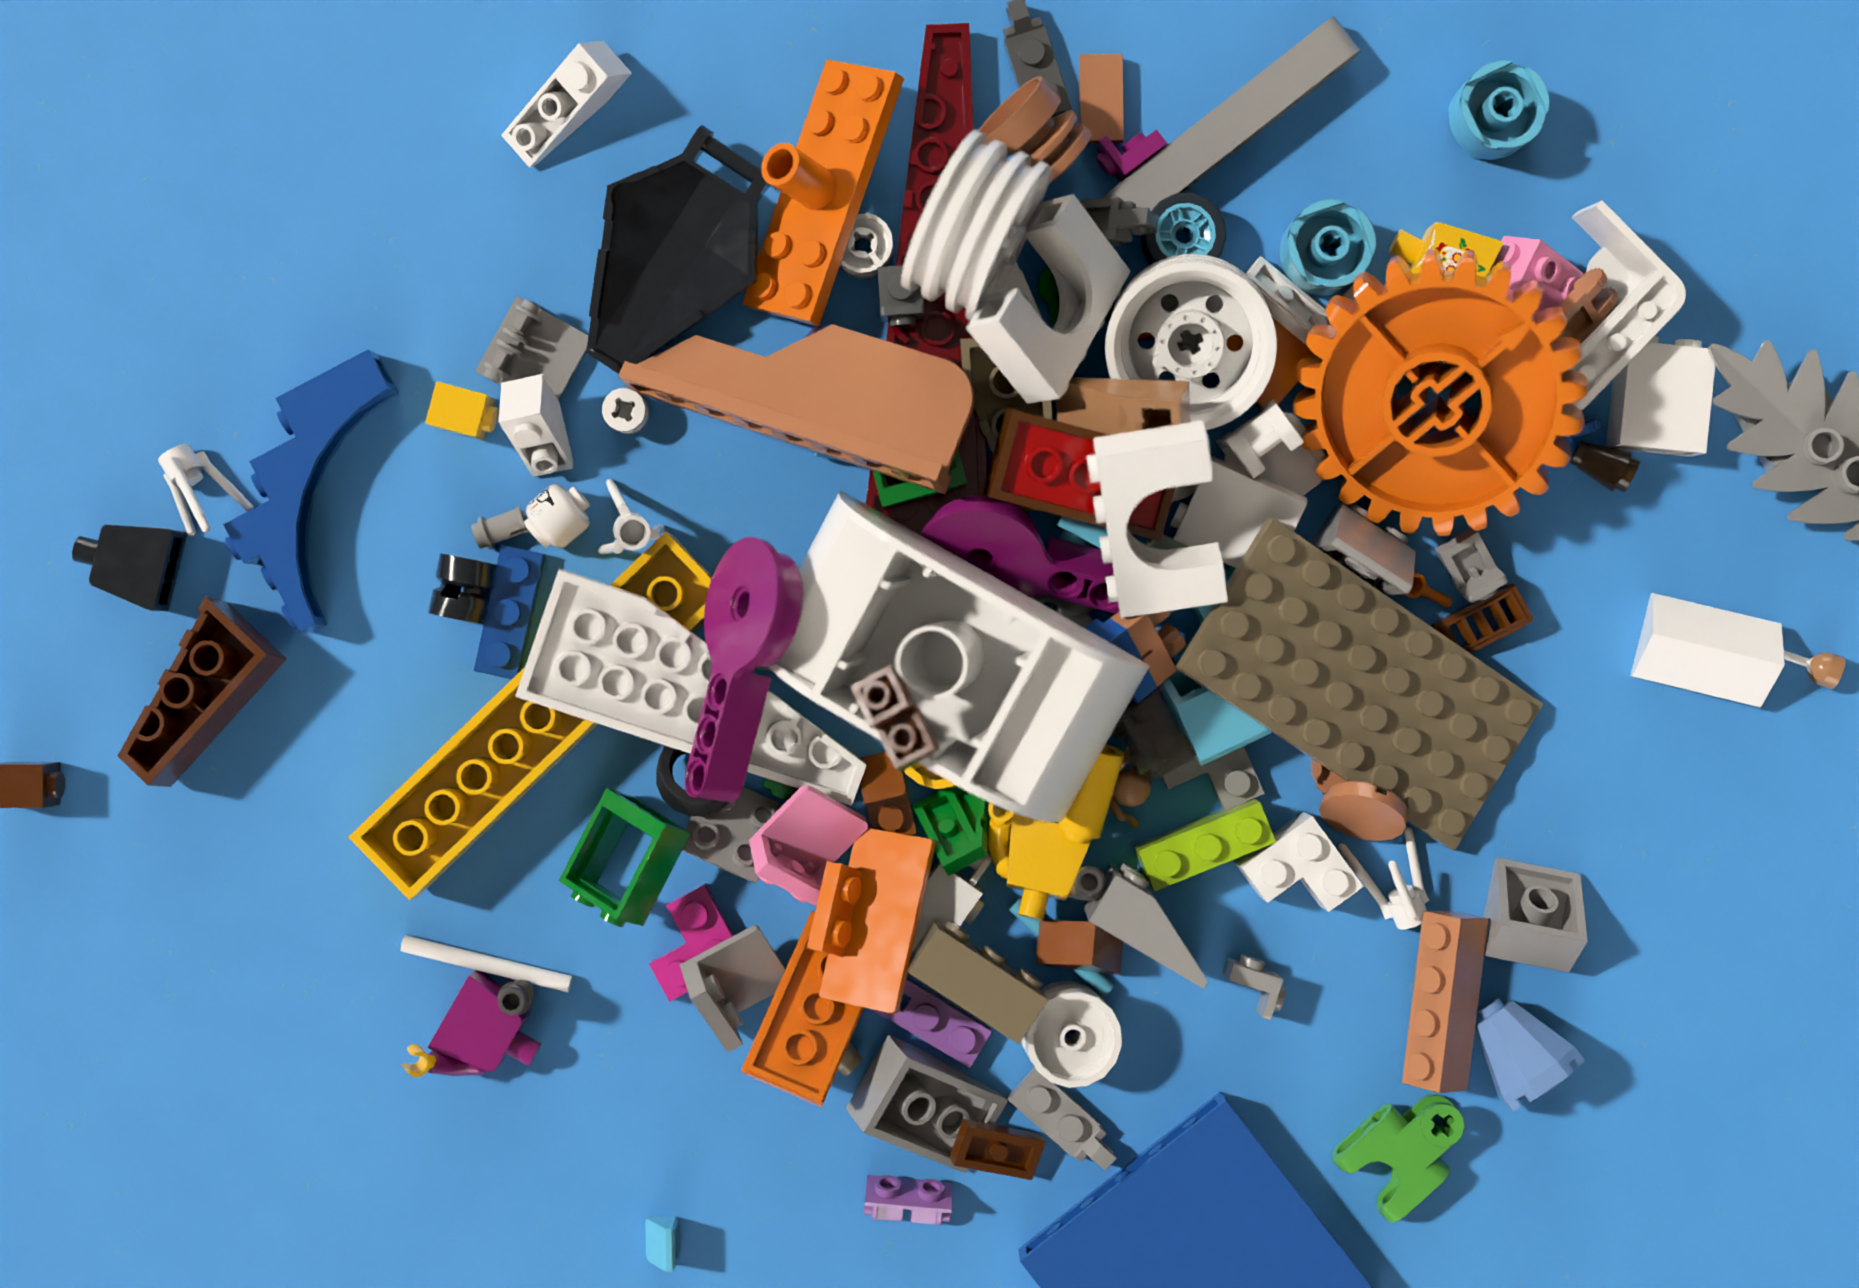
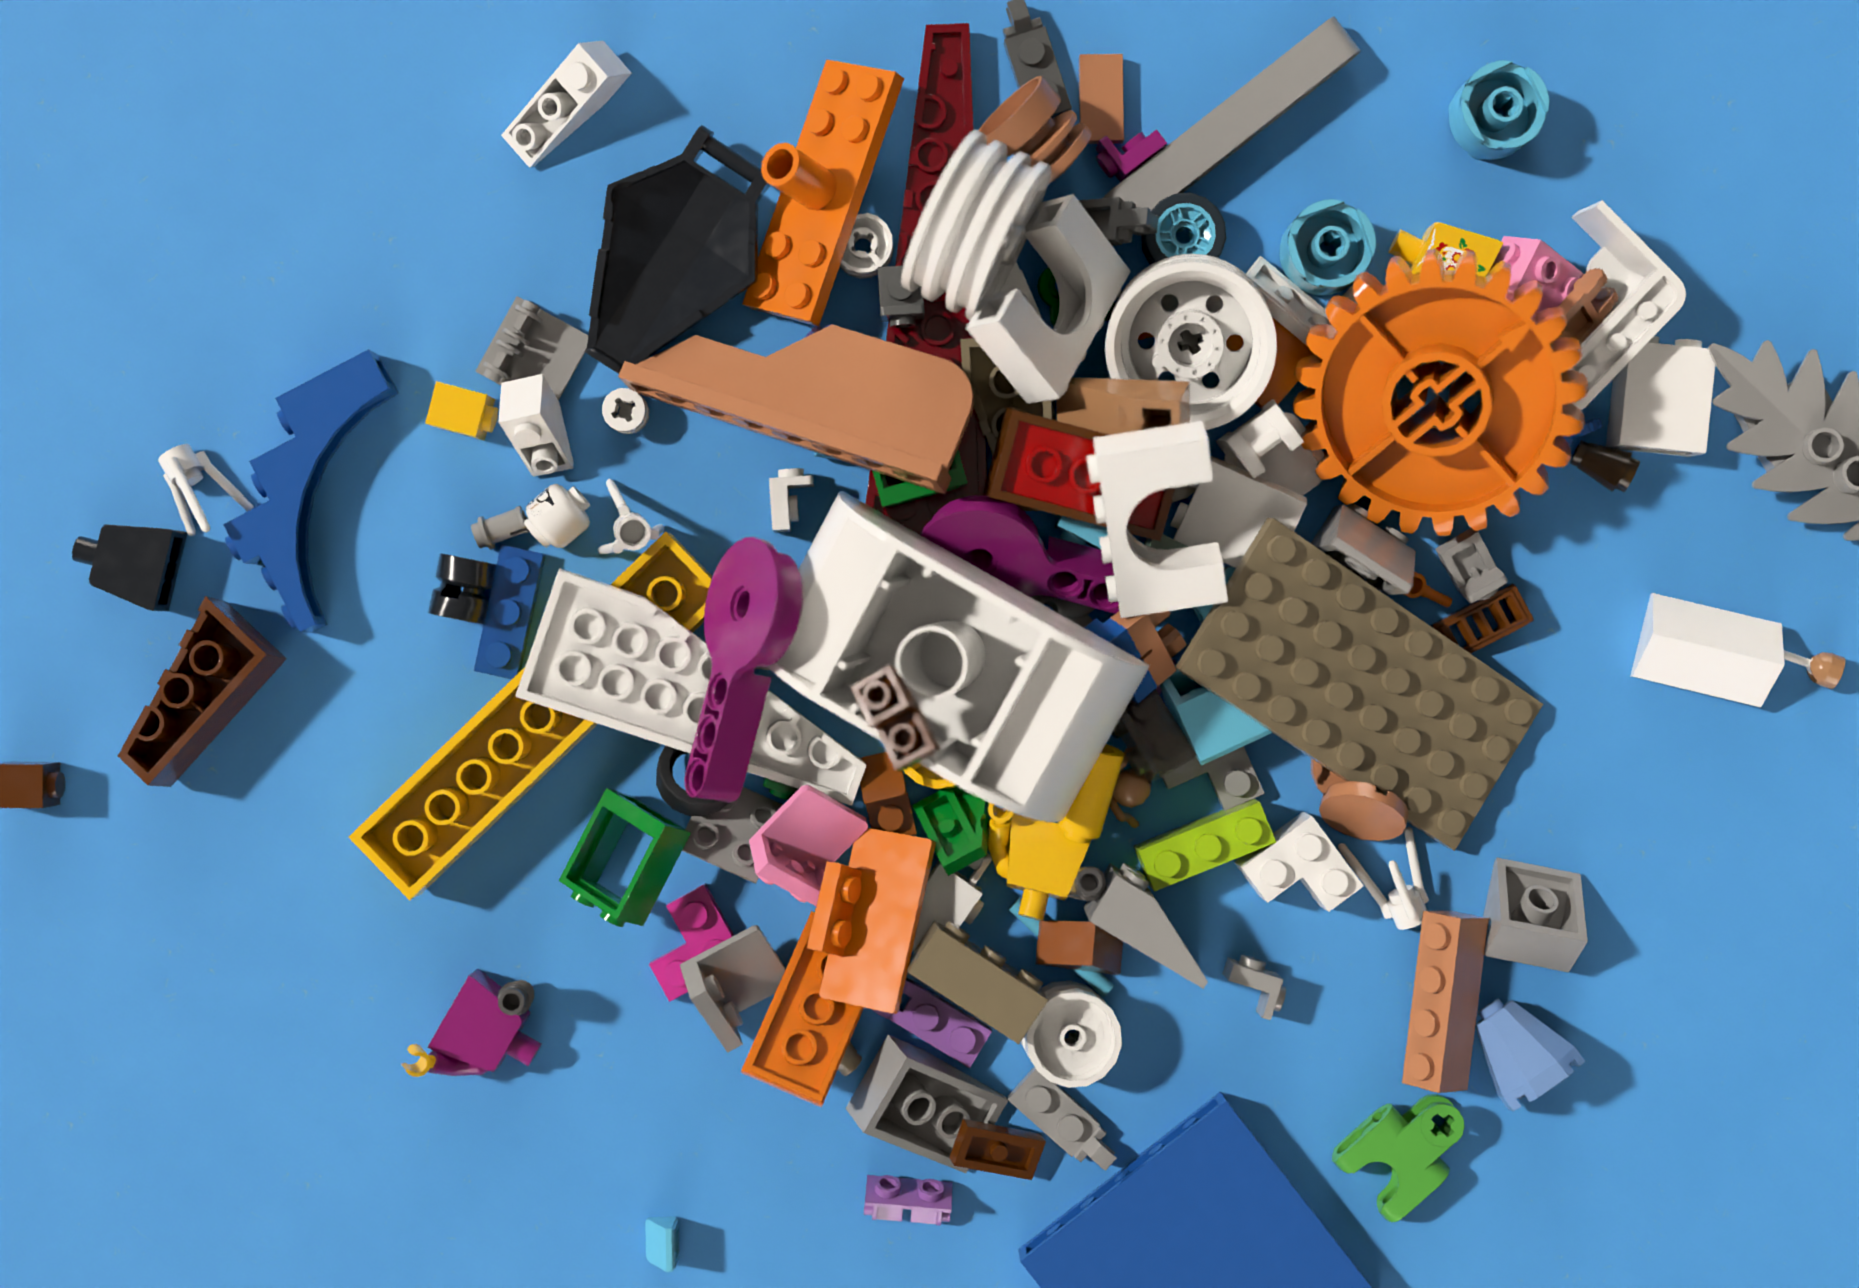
(486, 963): white bar -> none
(785, 507): none -> white bracket

